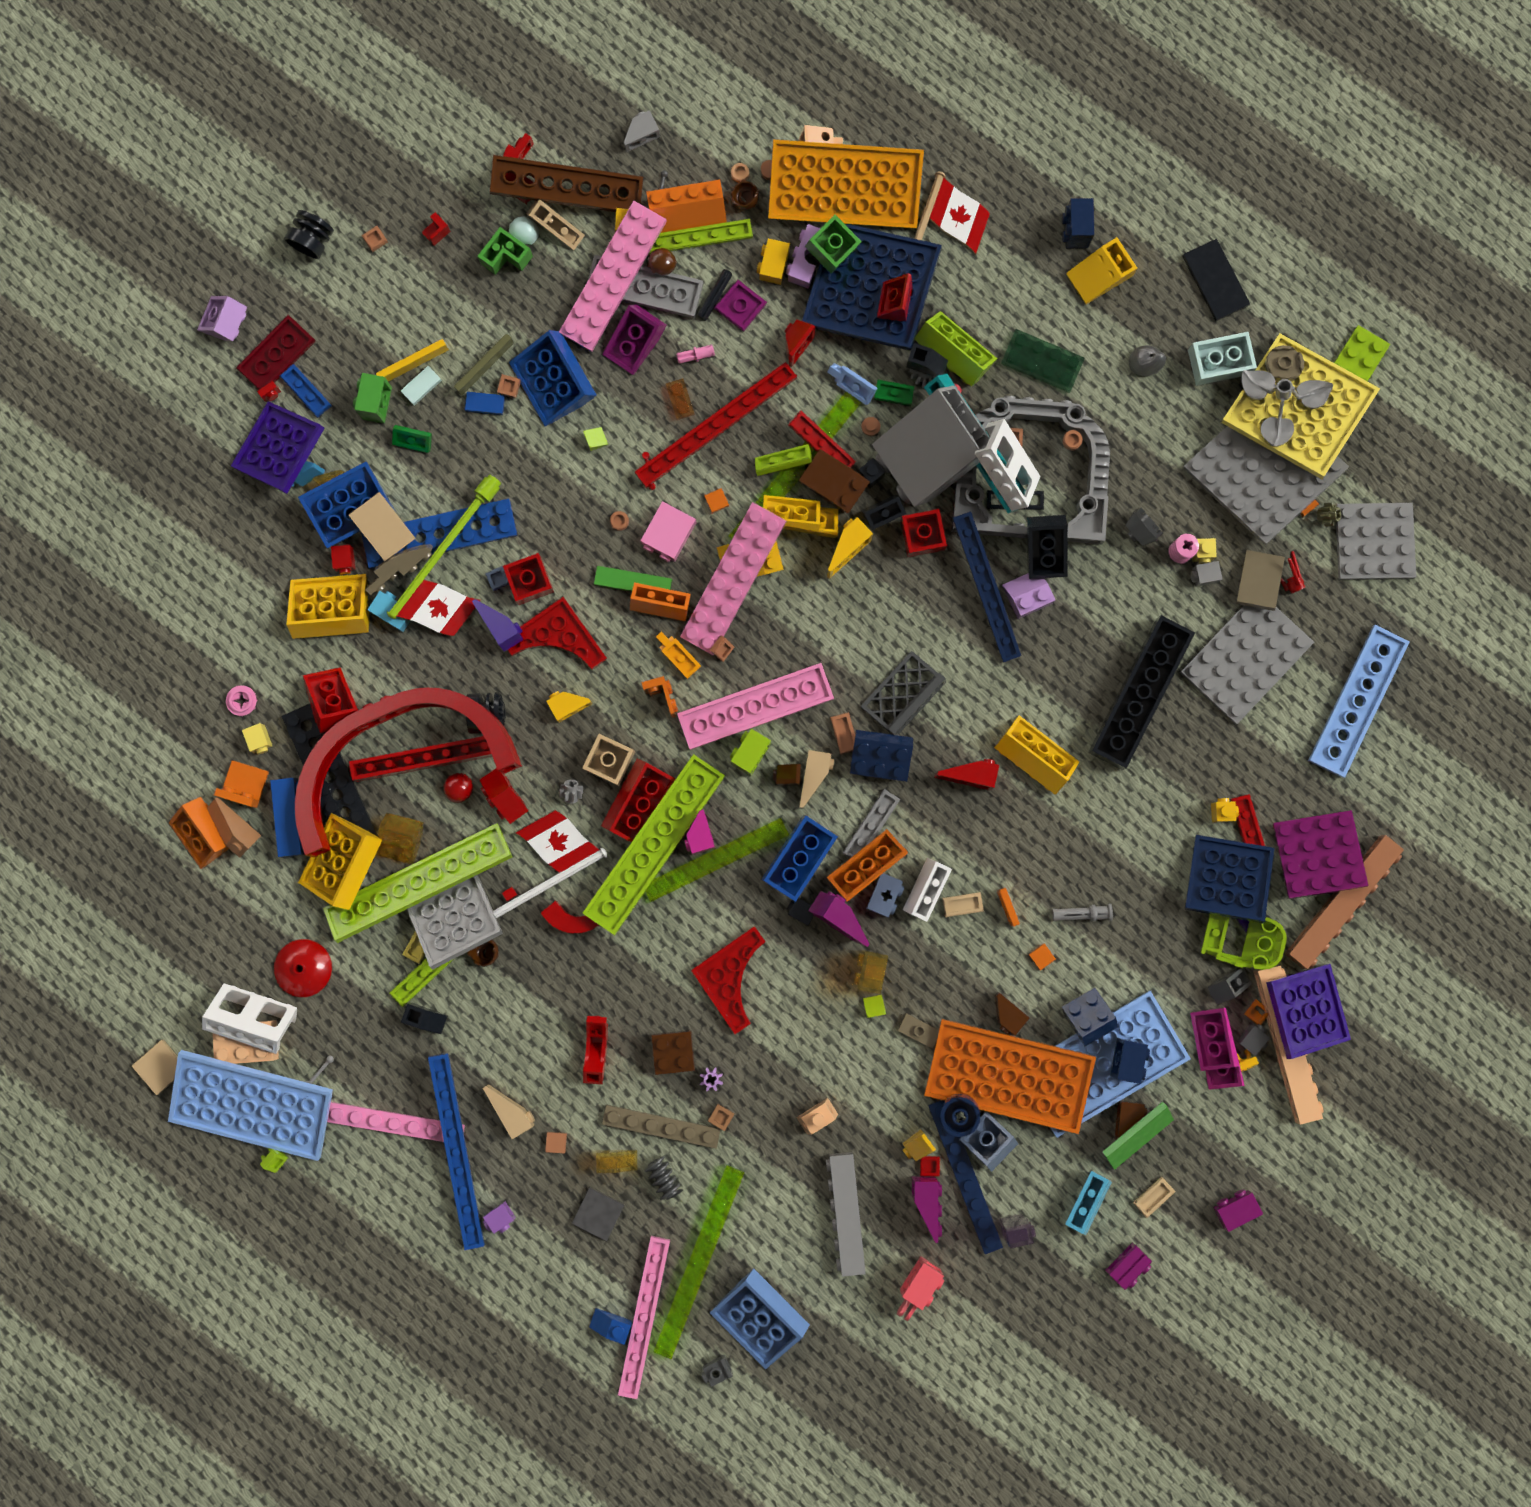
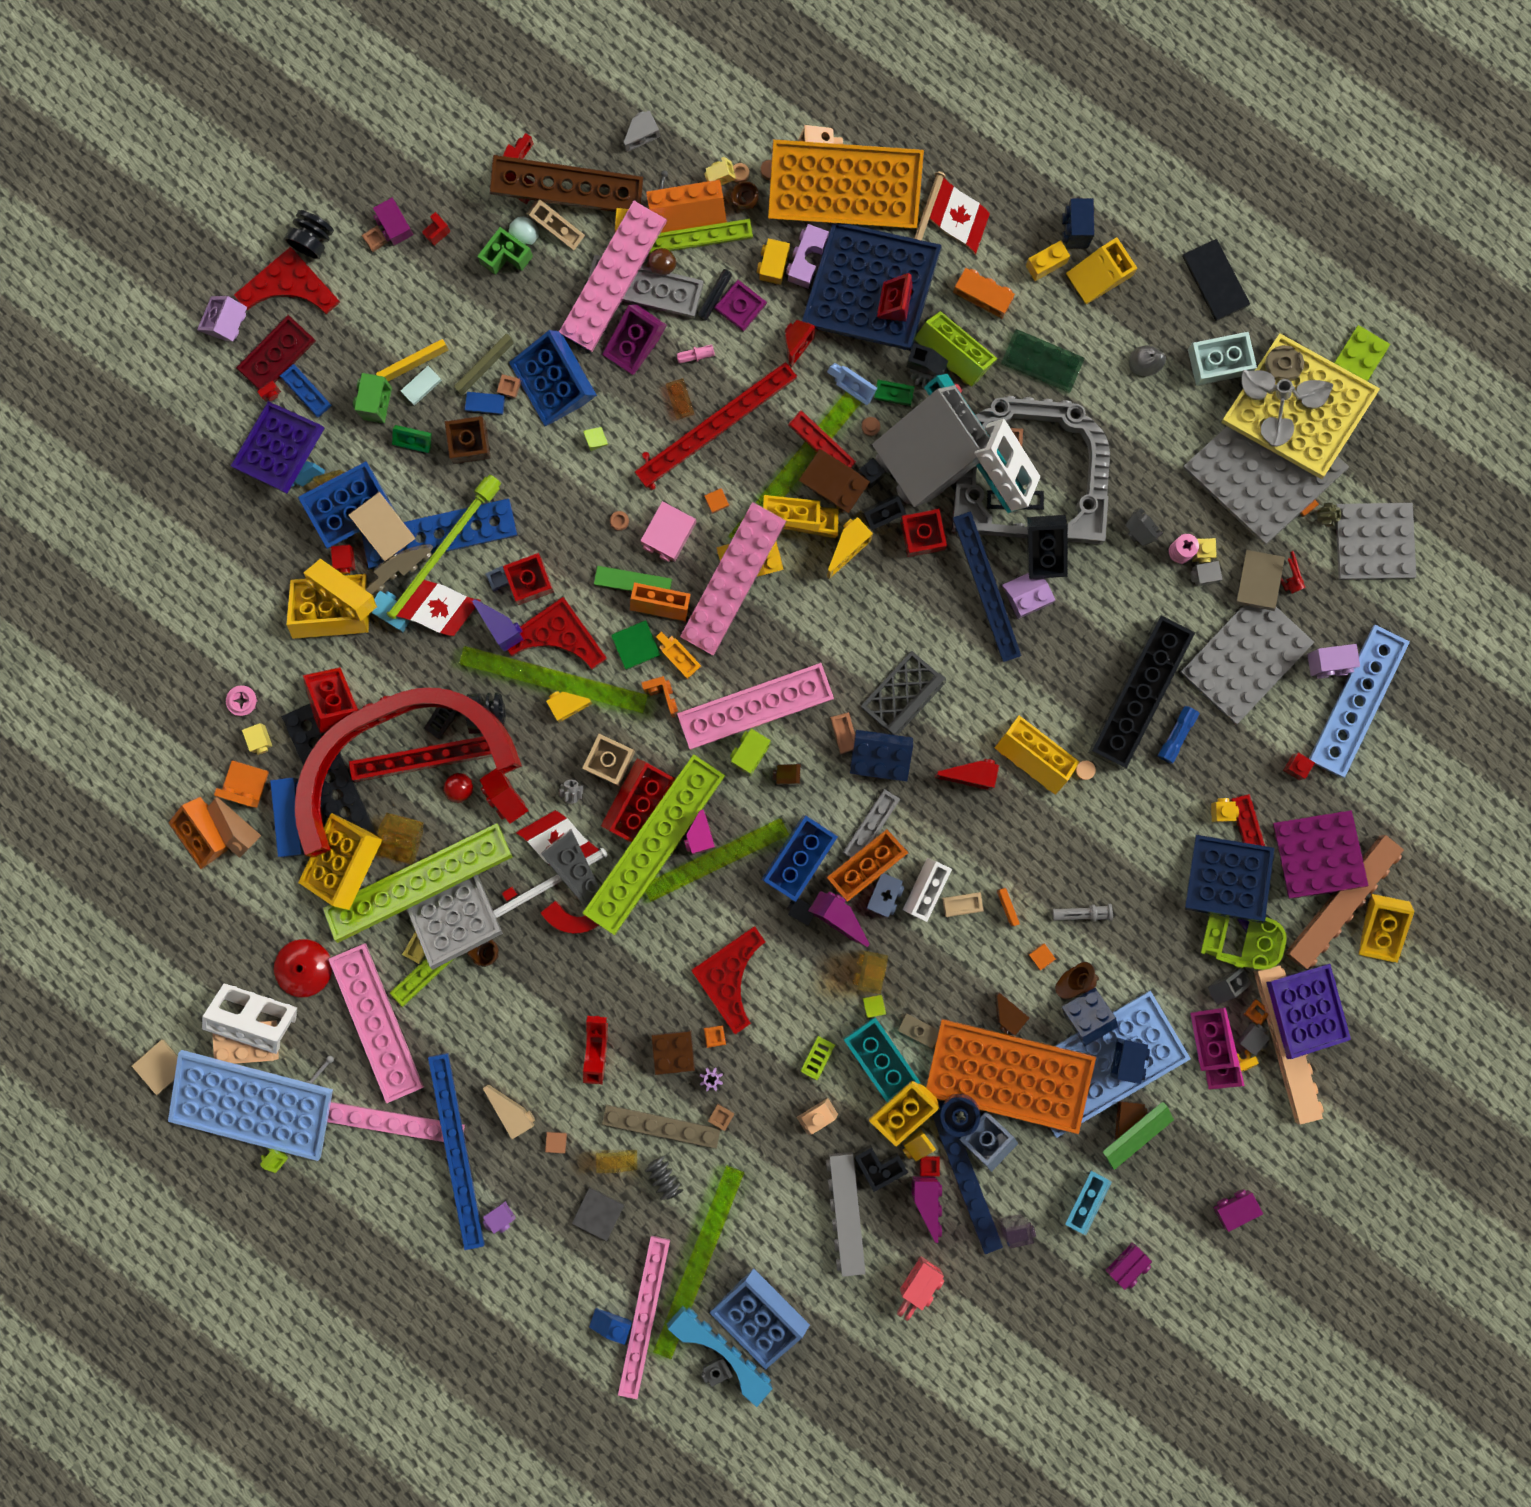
(287, 278): none -> red plate
(340, 590): none -> yellow brick
(376, 1023): none -> bright pink plate
(393, 221): none -> magenta brick
(424, 1018): black slope -> none
(452, 715): none -> black slope
(467, 440): none -> reddish brown brick
(553, 679): none -> clear neon green plate
(571, 865): none -> dark grey wing
(635, 645): none -> green tile
(690, 1329): none -> dark azure arch
(714, 1036): none -> orange tile
(721, 171): none -> light yellow brick
(722, 648): nougat tile -> none
(783, 460): lime tile -> none
(815, 1075): none -> lime slope
(816, 770): tan slope -> none
(833, 244): bright green brick -> none
(879, 1173): none -> black brick
(880, 1058): none -> teal brick
(905, 1112): none -> yellow slope
(984, 292): none -> orange brick
(1047, 260): none -> yellow brick
(1072, 440): nougat tile -> none
(1077, 981): none -> reddish brown piece
(1085, 770): none -> light nougat tile
(1154, 1197): tan tile -> none
(1175, 740): none -> blue axle
(1298, 766): none -> red brick
(1332, 660): none -> lavender brick
(1385, 927): none -> yellow slope

